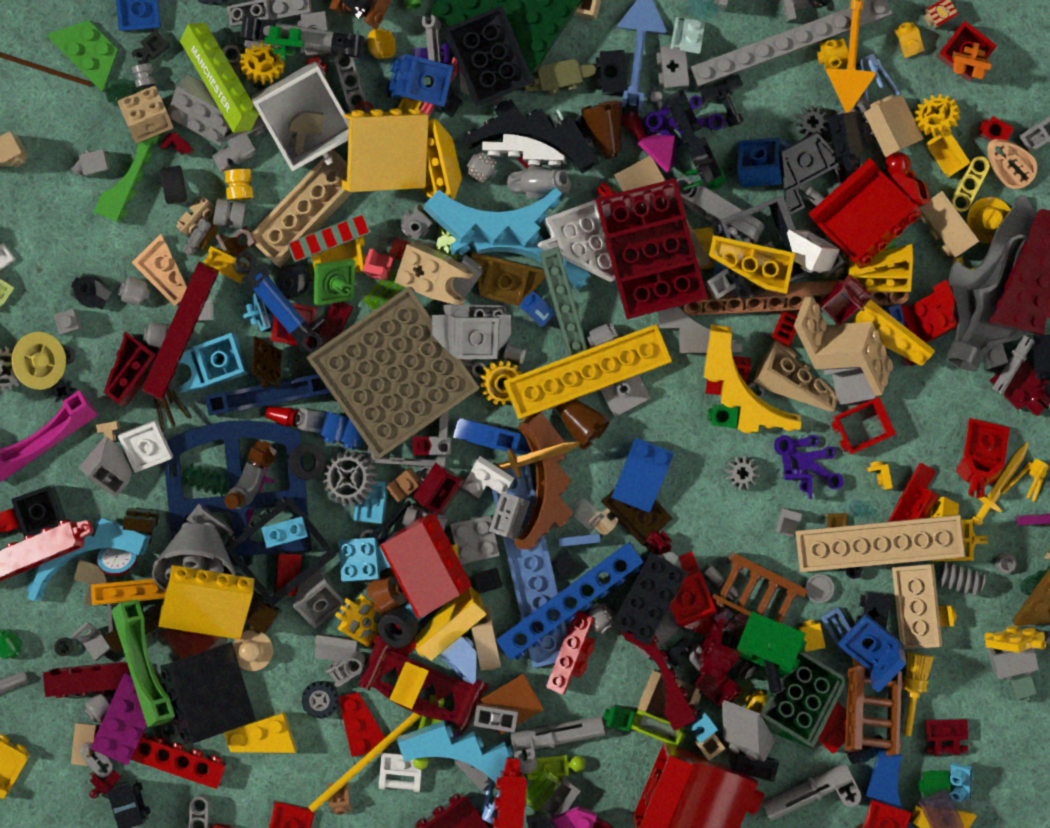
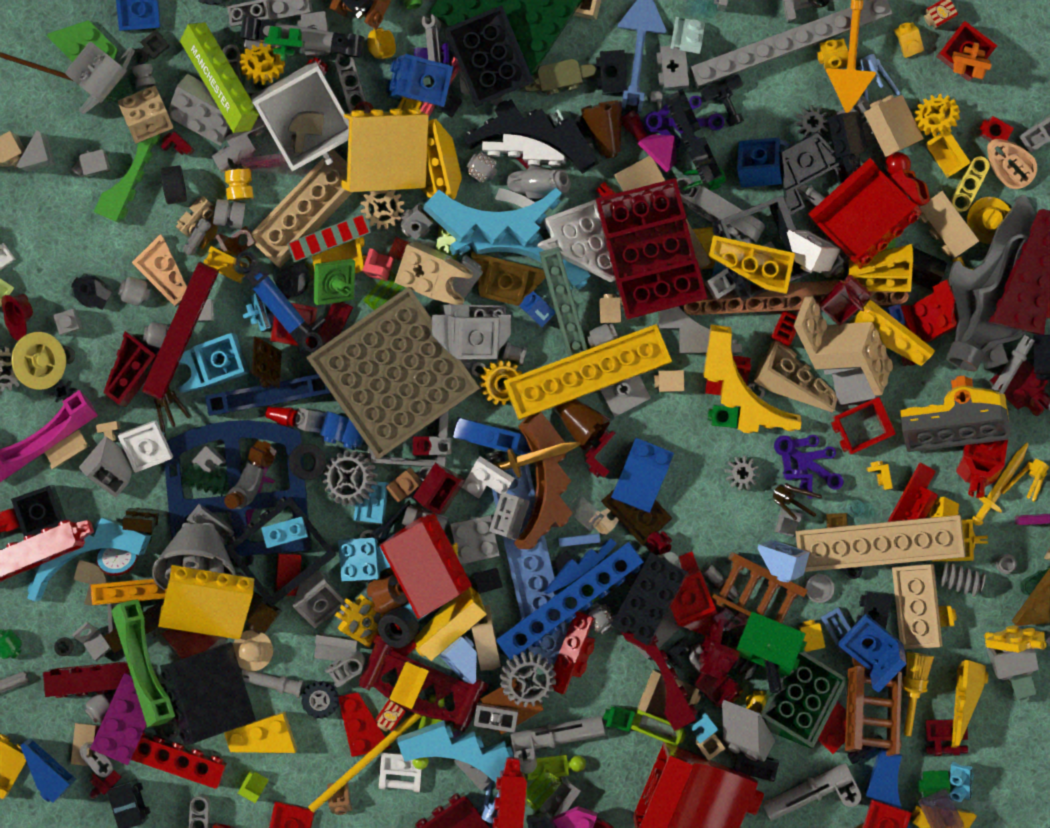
(16, 313): none -> dark red piece
(37, 154): none -> light grey slope
(47, 773): none -> blue slope
(67, 449): none -> tan panel
(97, 73): none -> light grey piece
(209, 457): none -> light grey hinge
(253, 786): none -> lime panel
(261, 162): none -> clear pink tile
(281, 684): none -> light grey pin
(388, 198): none -> tan gear
(389, 716): none -> brick
(495, 456): none -> pearl dark grey bush
(512, 197): none -> white sticker
(541, 686): none -> light grey gear
(574, 570): none -> blue slope
(595, 467): none -> dark red bracket
(610, 309): none -> tan brick
(669, 381): none -> tan brick
(783, 560): none -> light blue slope
(784, 495): none -> dark brown plant
(927, 269): none -> black panel
(965, 418): none -> dark grey piece
(969, 686): none -> yellow wedge

